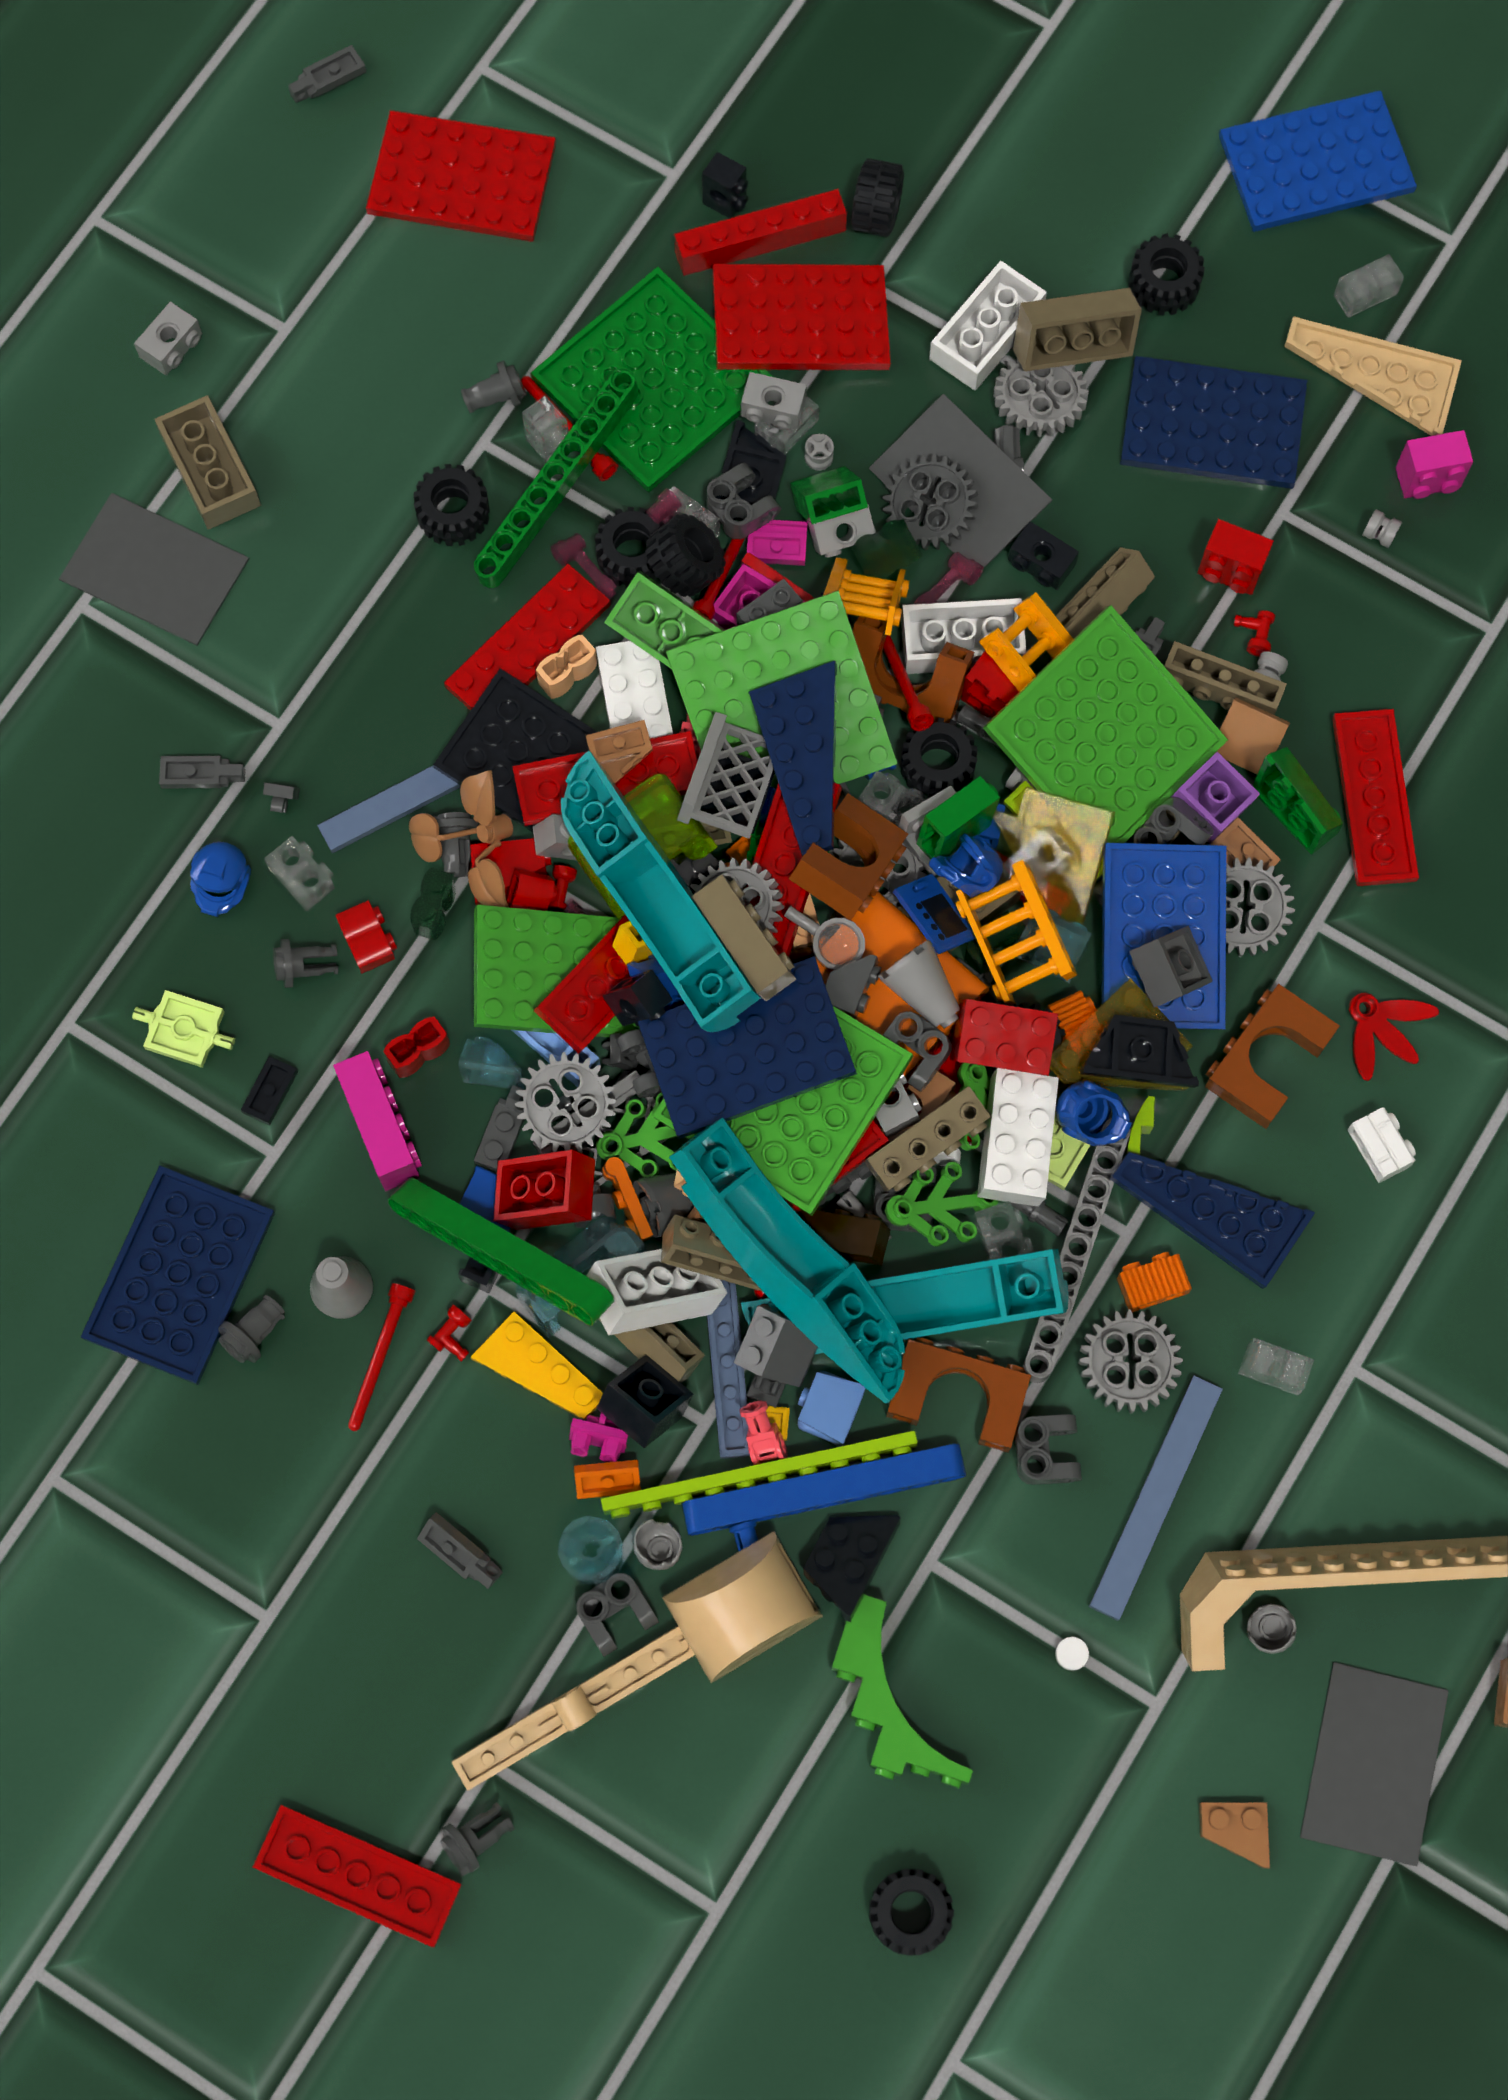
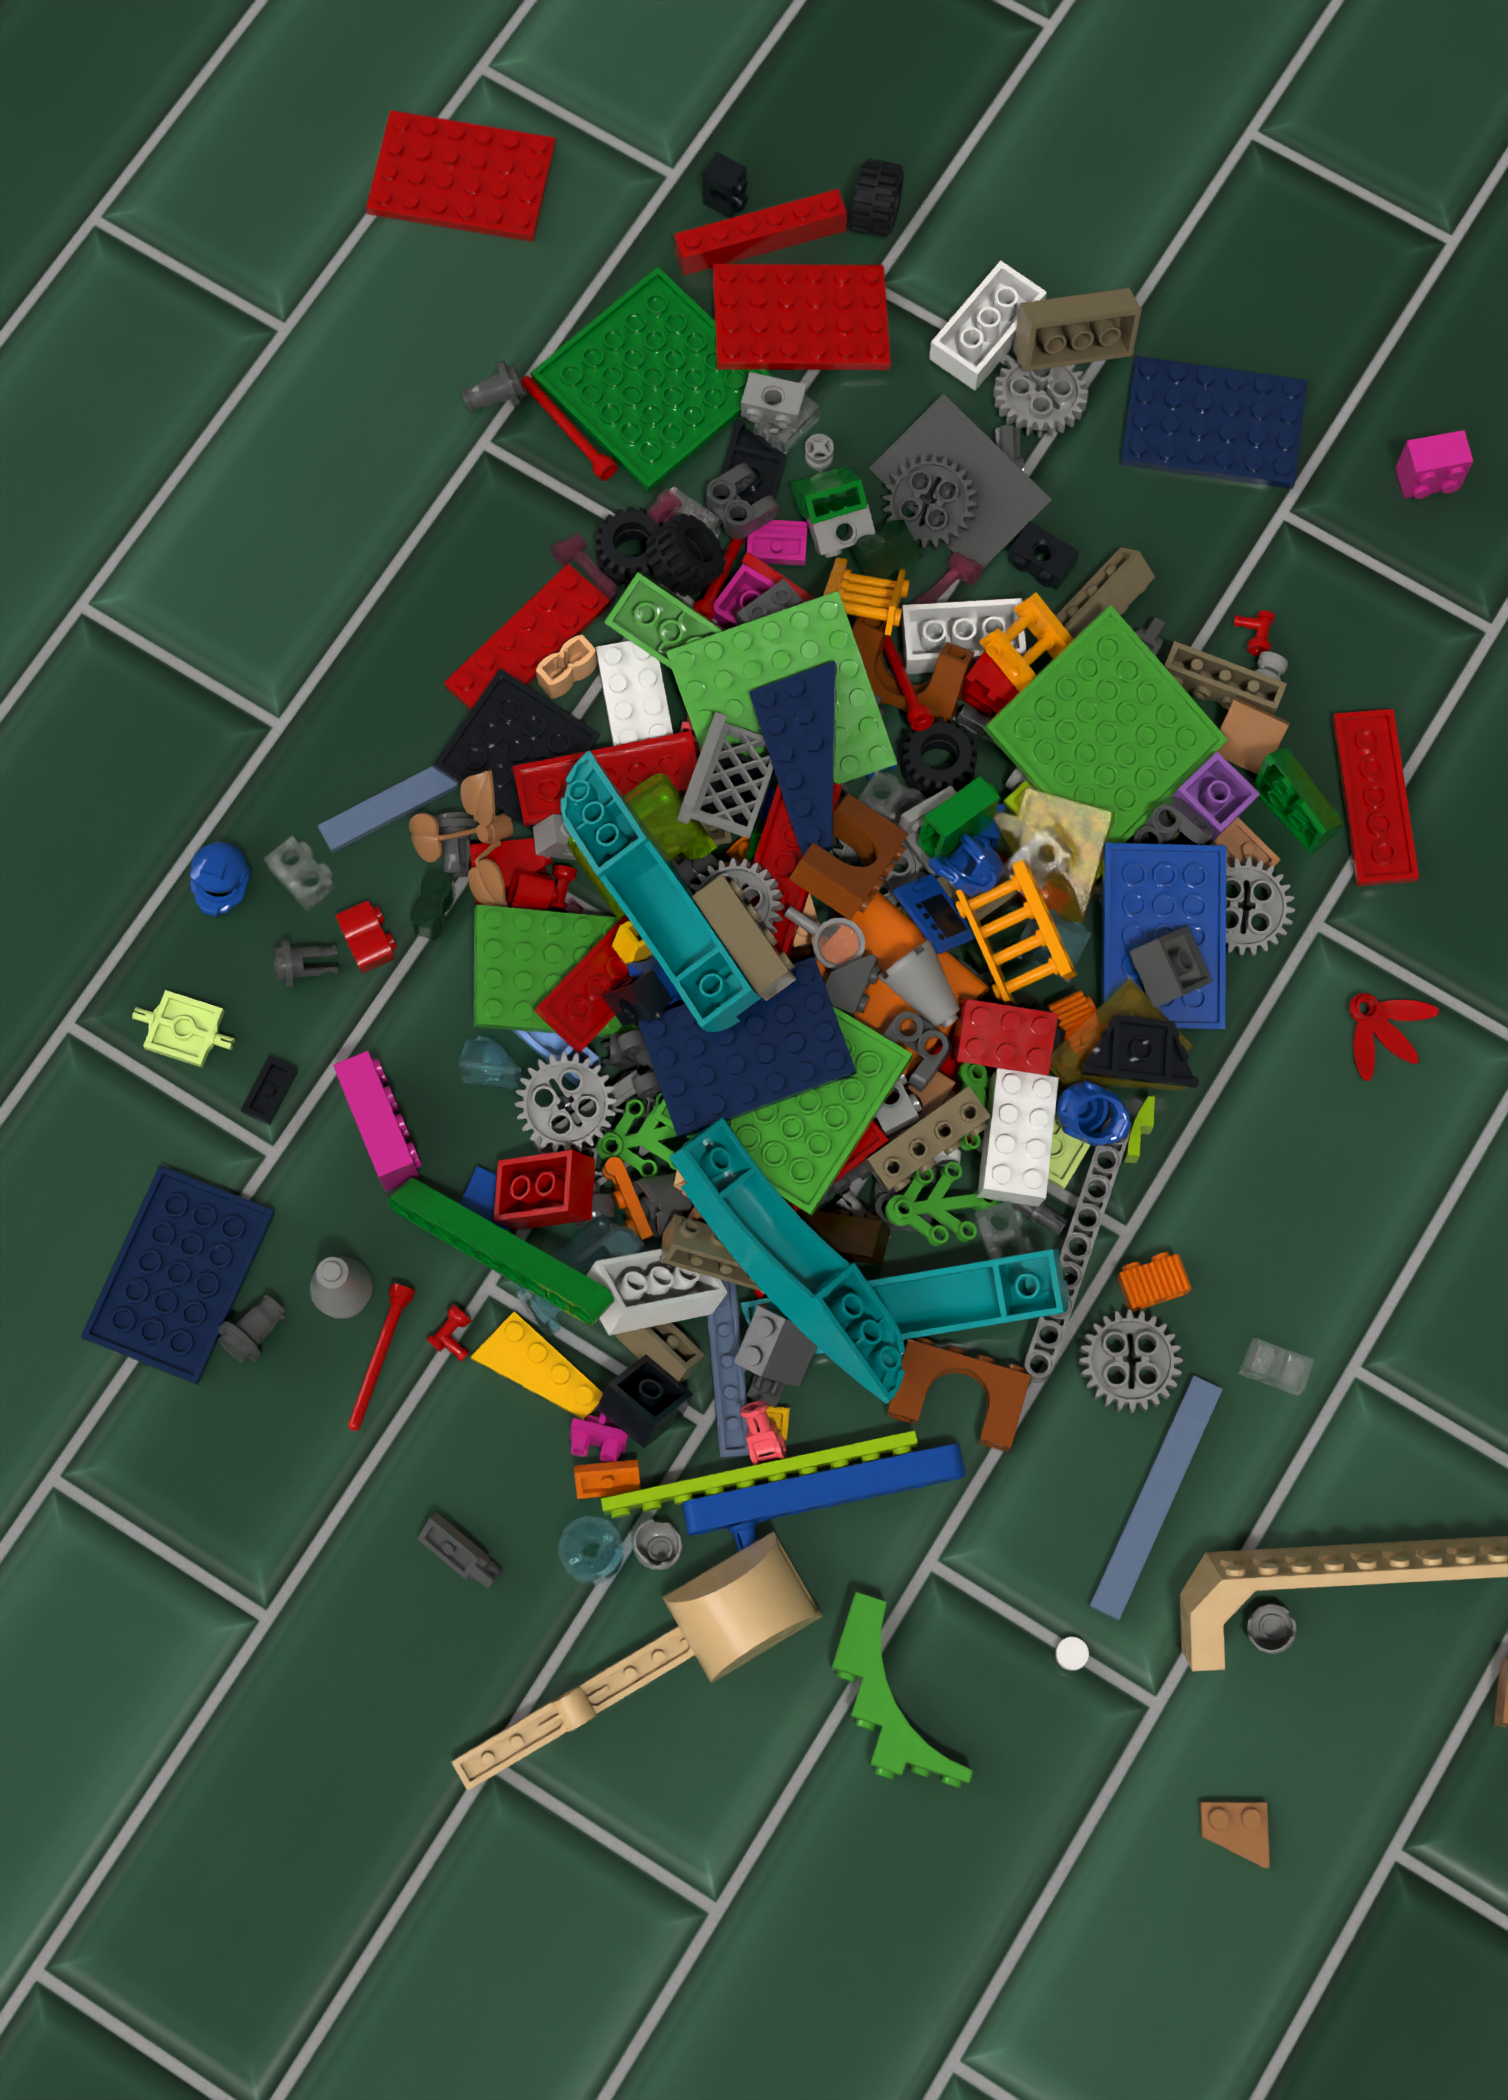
(154, 569): dark grey piece -> none
(170, 323): light grey brick -> none
(198, 772): dark grey hinge -> none
(207, 462): dark tan brick -> none
(280, 795): dark grey tile -> none
(327, 74): dark grey hinge -> none
(357, 1876): red plate -> none
(423, 1043): red brick -> none
(447, 484): black tyre -> none
(464, 1846): dark grey piece -> none
(478, 1275): black panel -> none
(501, 1131): dark grey hinge -> none
(544, 427): clear brick -> none
(556, 490): green beam -> none
(610, 1607): dark grey piece -> none
(620, 748): medium nougat wing -> none
(830, 1407): medium blue torso -> none
(849, 1558): black wing -> none
(941, 1912): black tyre -> none
(1051, 1472): dark grey piece -> none
(1172, 255): black tyre -> none
(1225, 1219): dark blue wing -> none
(1235, 557): red brick -> none
(1281, 1015): dark orange arch -> none
(1317, 161): blue plate -> none
(1368, 285): clear brick -> none
(1374, 1764): dark grey piece -> none
(1382, 1144): white brick -> none
(1388, 531): light grey wheel -> none
(1396, 376): tan wing -> none

